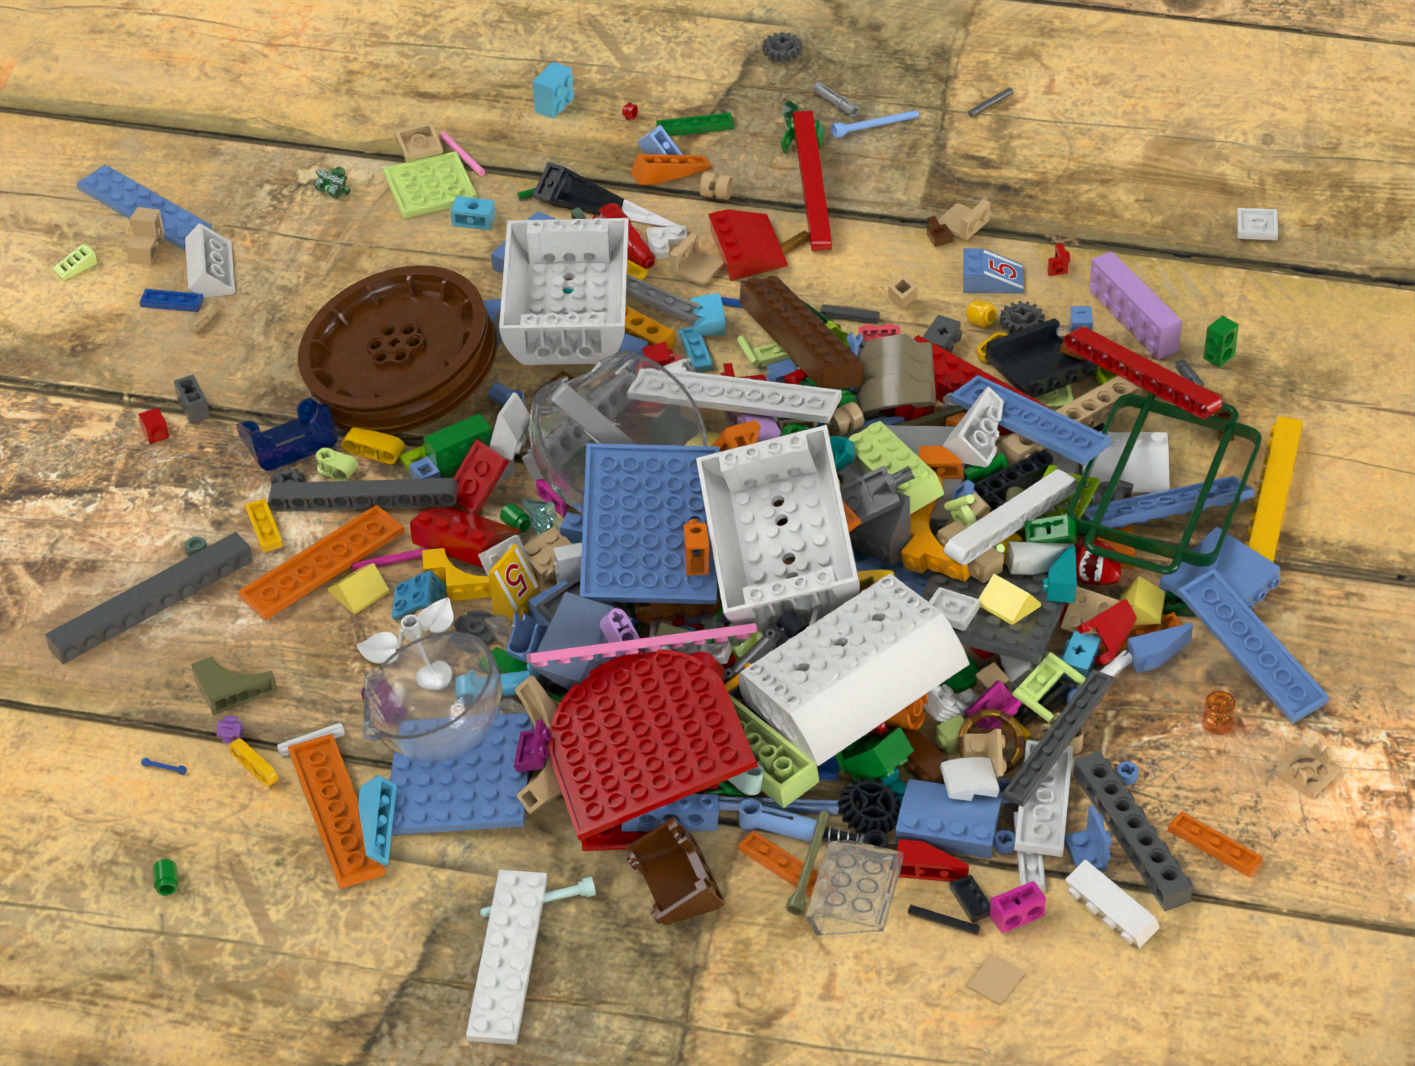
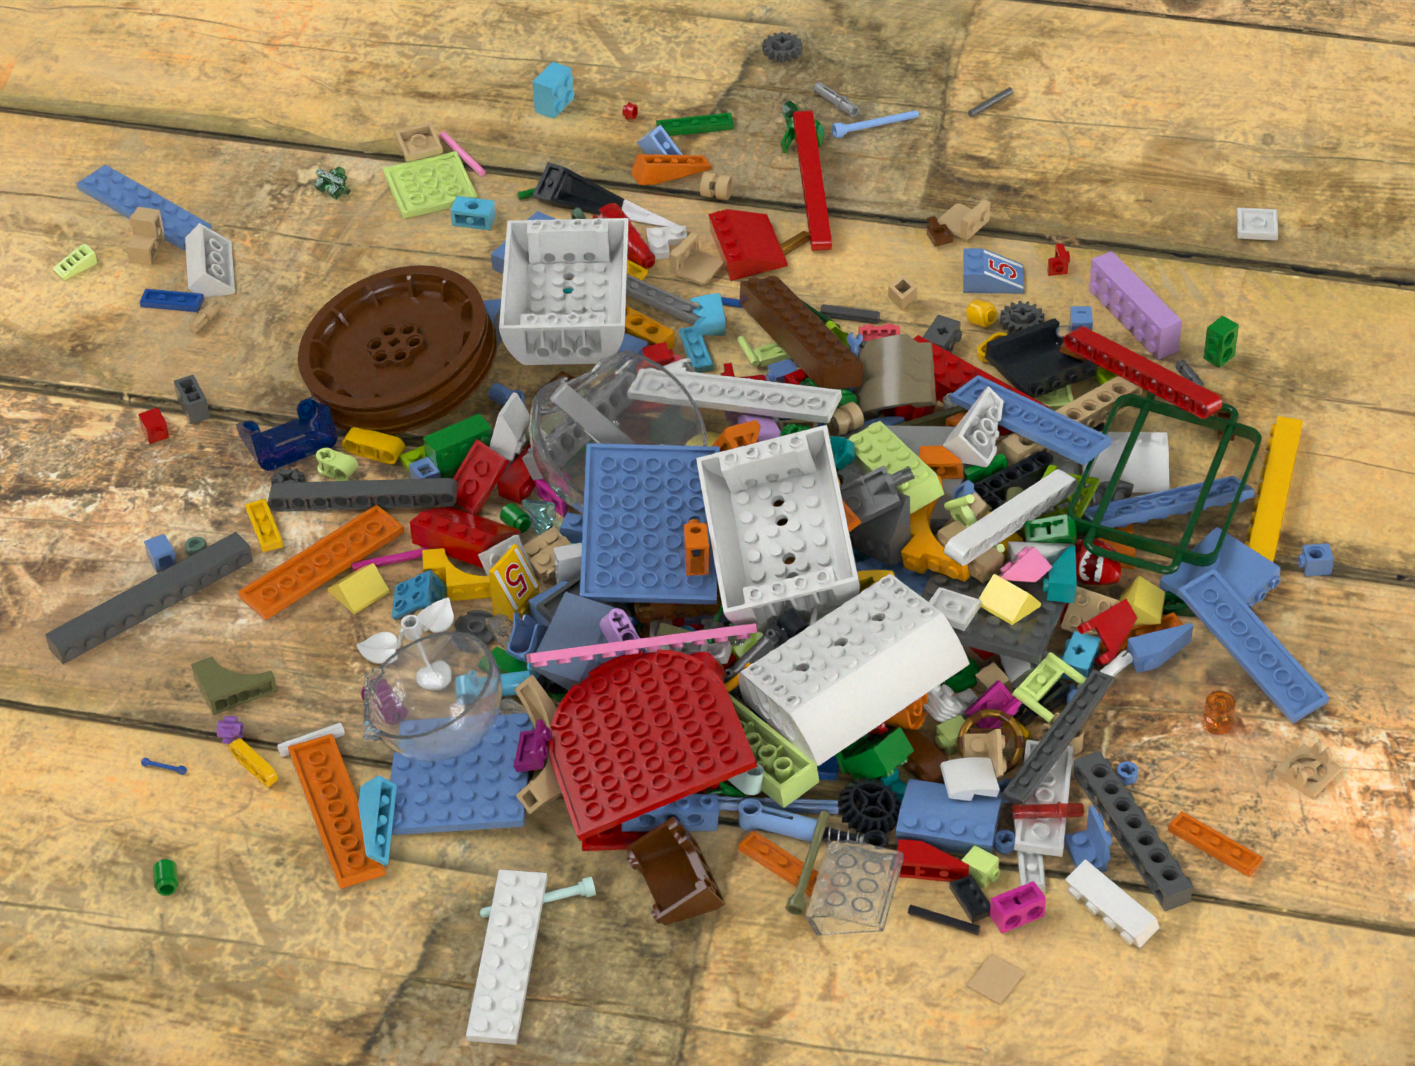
(160, 552): none -> medium blue brick
(516, 481): none -> red brick
(982, 866): none -> yellowish green brick
(1028, 567): none -> bright pink slope
(1056, 810): none -> clear red axle
(1316, 559): none -> medium blue brick

